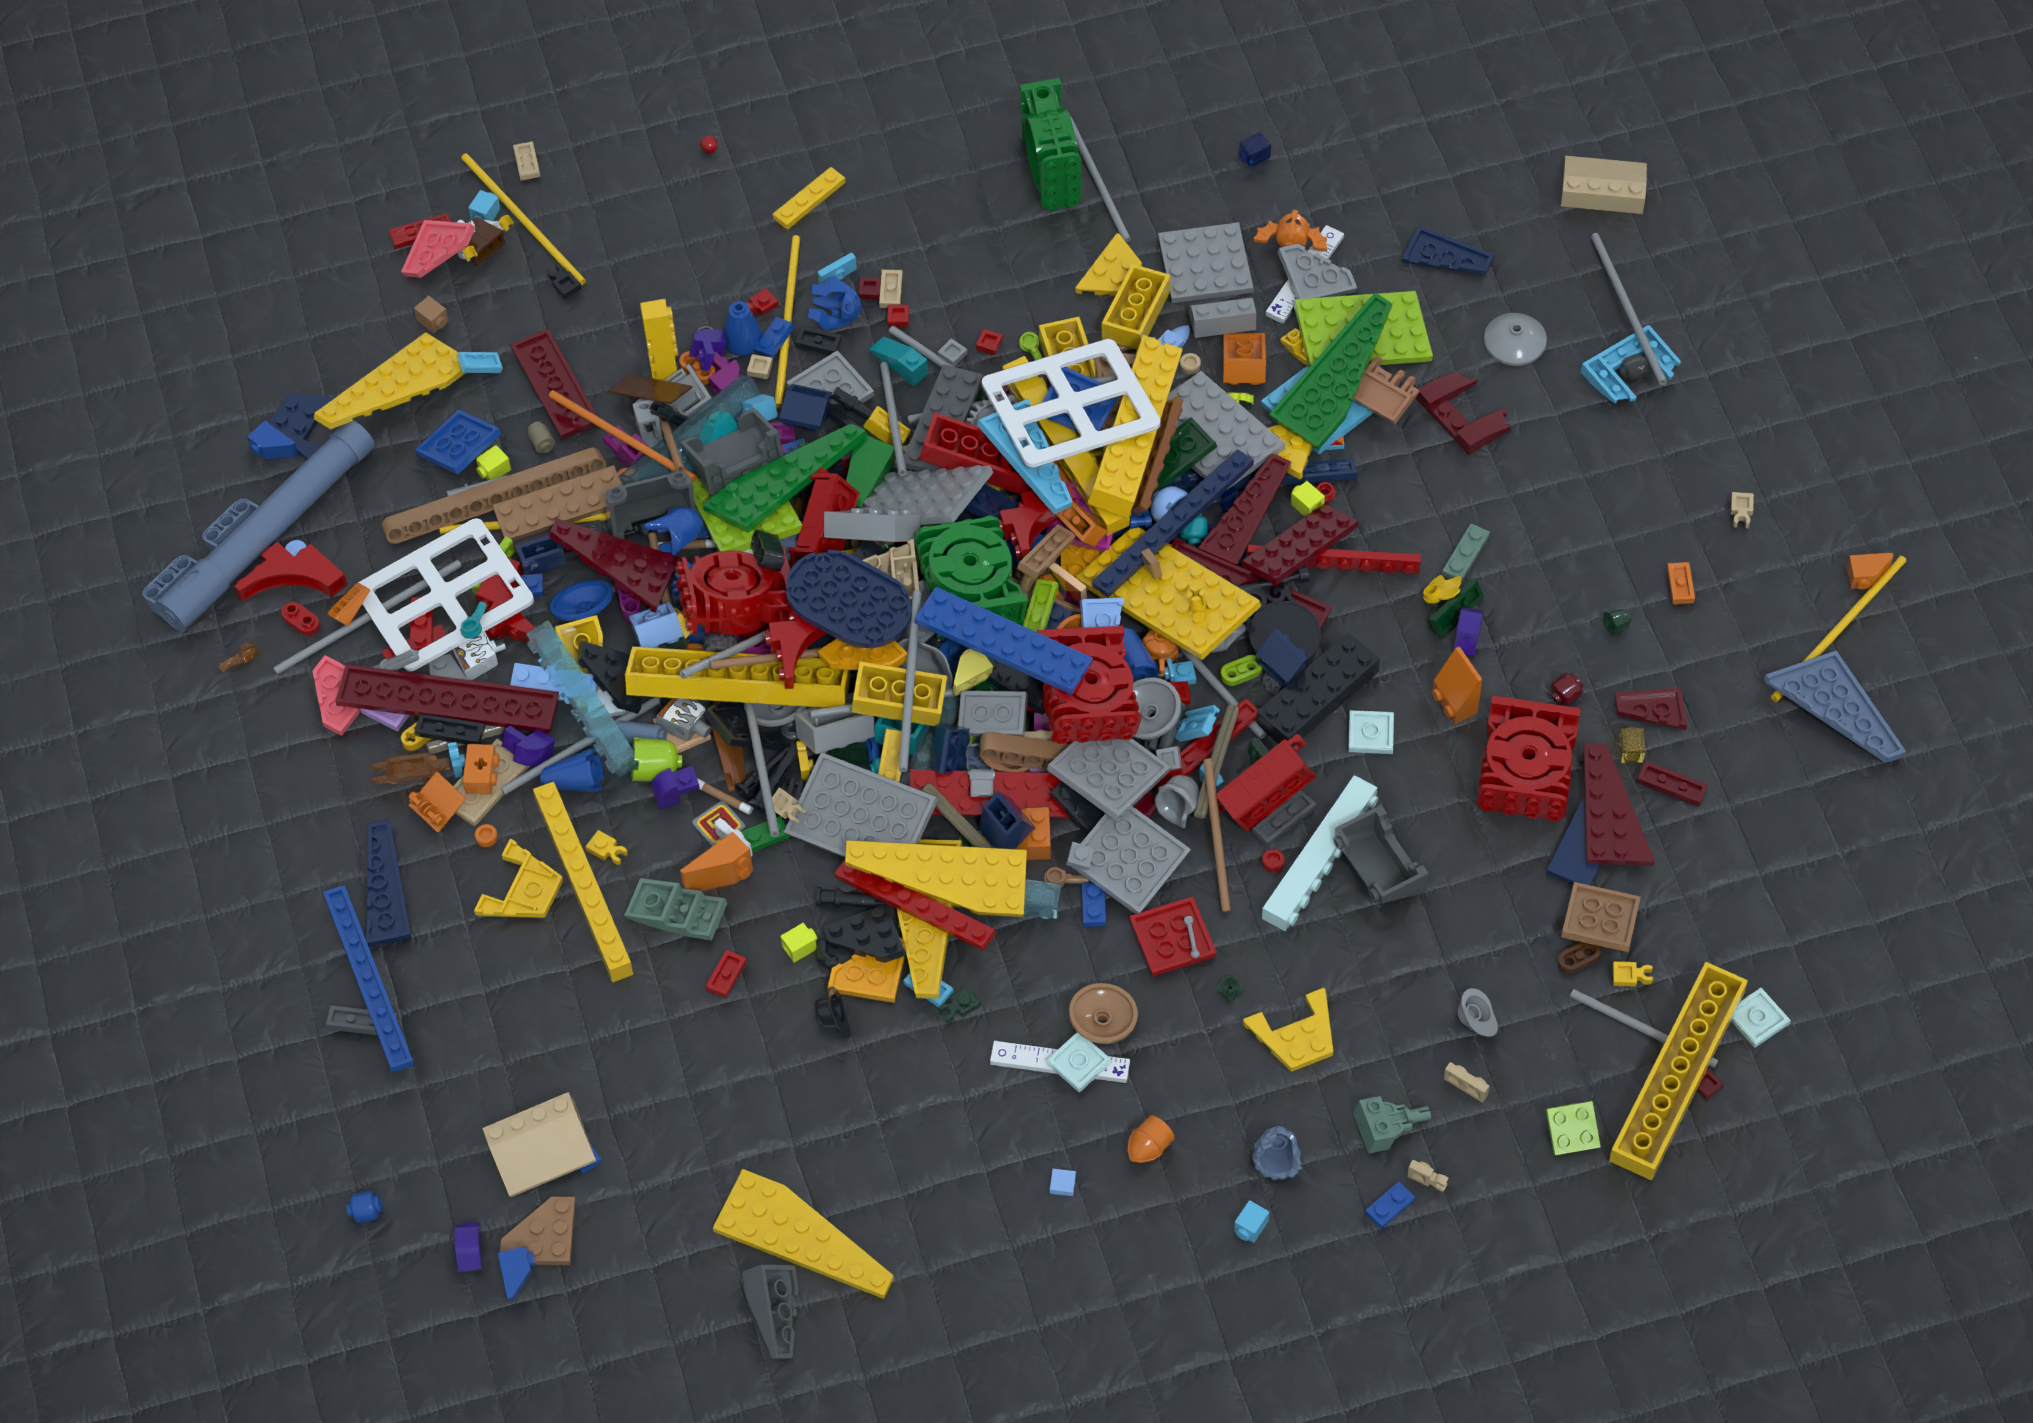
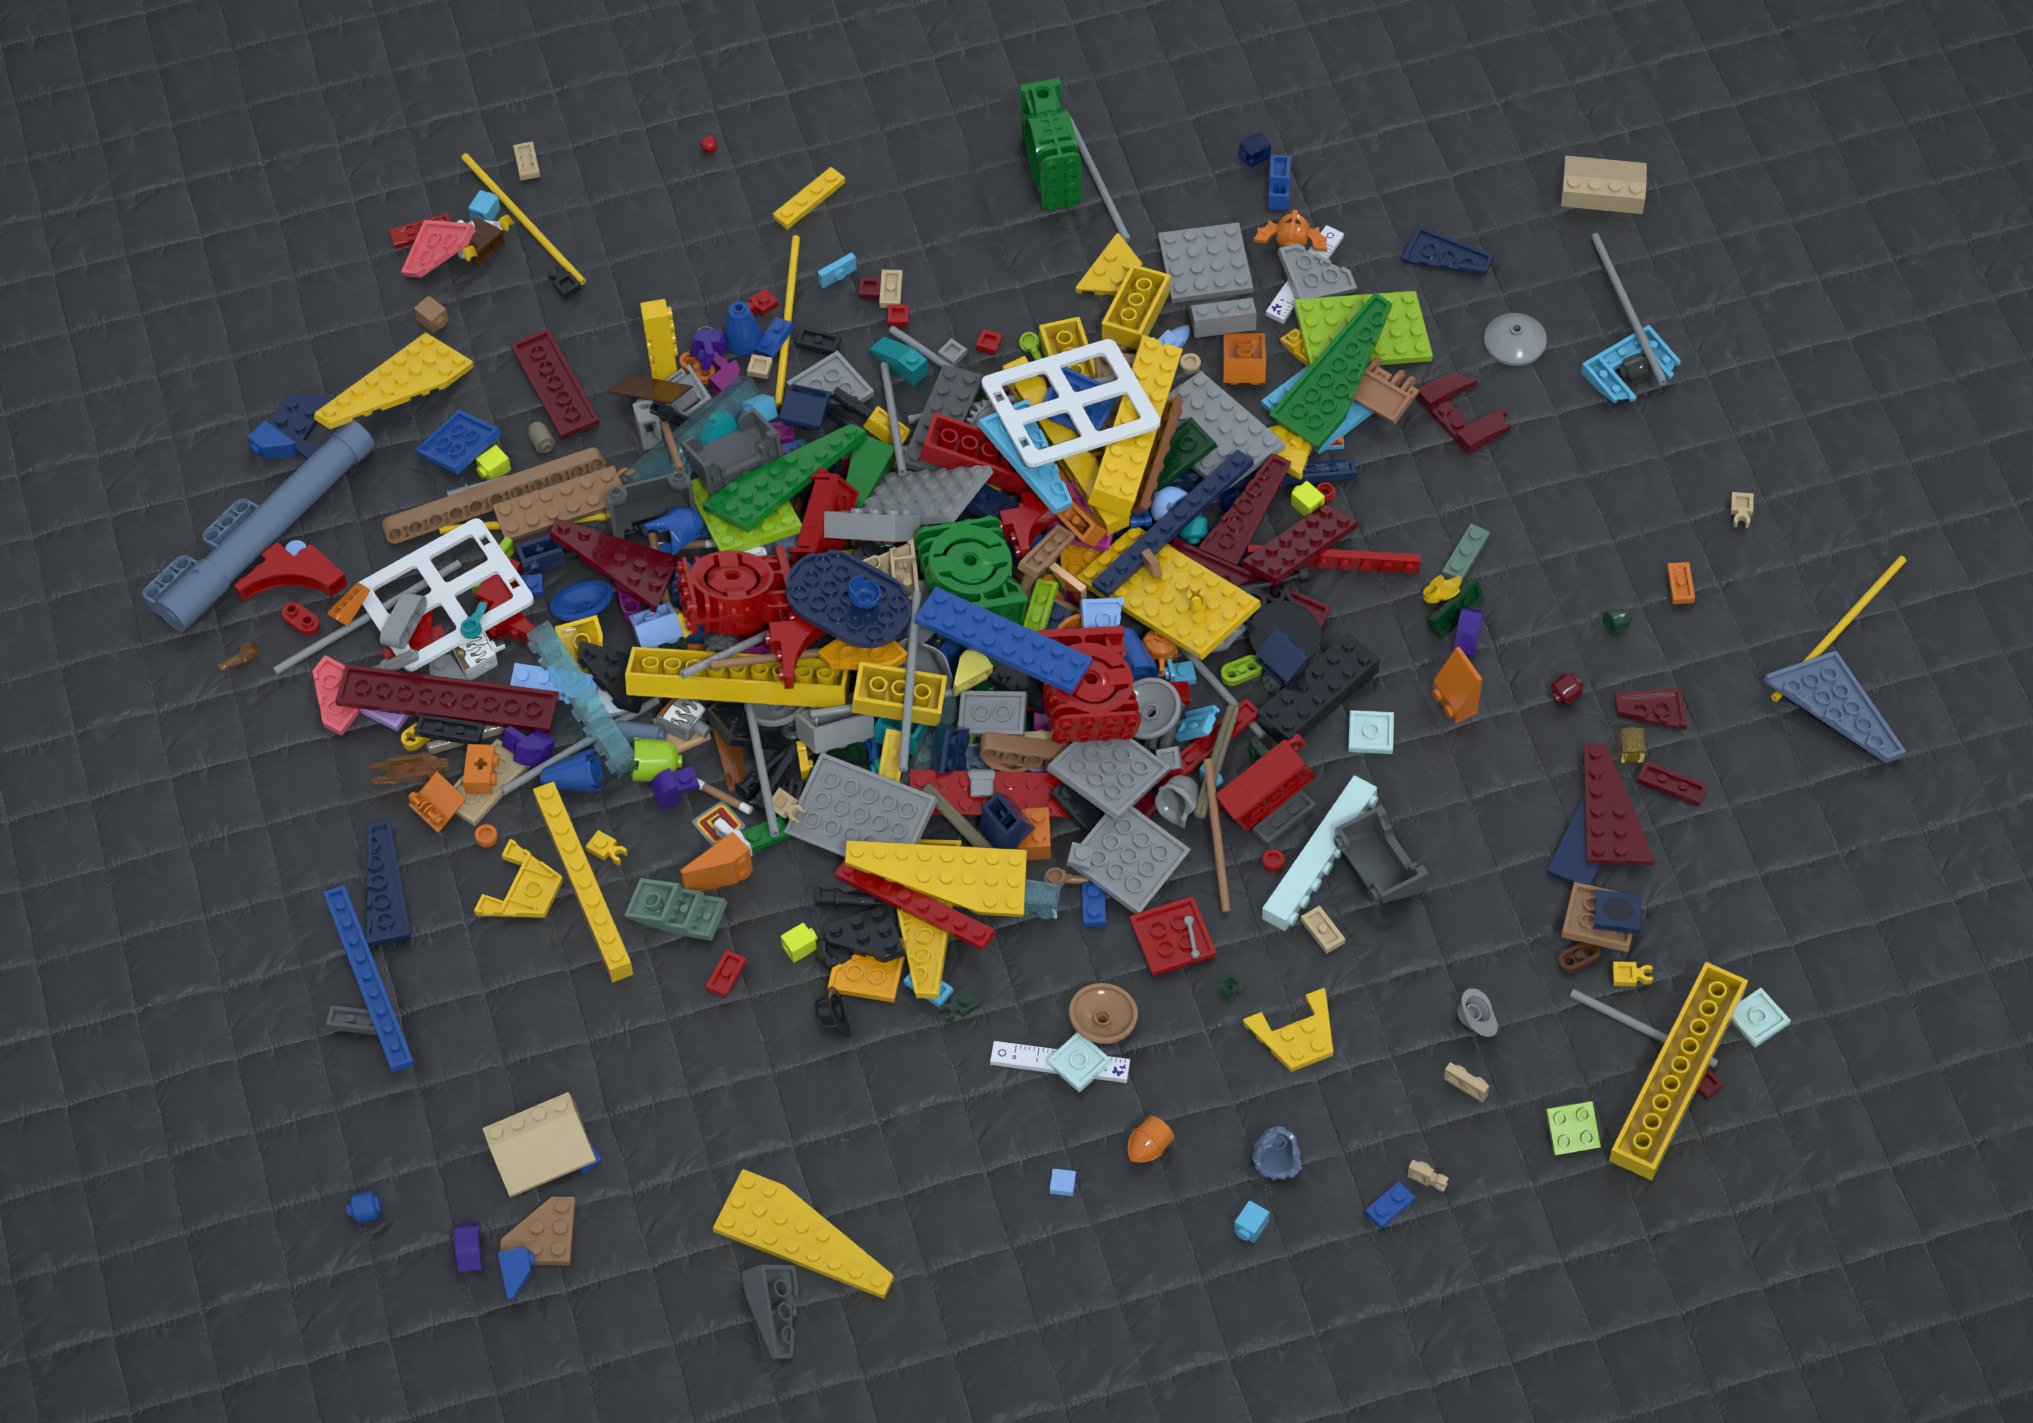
(403, 620): none -> light grey beam
(458, 761): medium azure plate -> none
(479, 362): medium azure plate -> none
(617, 433): orange piece -> none
(625, 453): magenta brick -> none
(767, 550): black beam -> none
(844, 304): blue piece -> none
(863, 593): none -> blue hair
(1242, 396): neon yellow piece -> none
(1279, 182): none -> blue slope
(1322, 929): none -> tan plate
(1384, 1122): sand green brick -> none
(1532, 731): red brick -> none
(1617, 911): none -> dark blue tile
(1867, 569): orange slope -> none

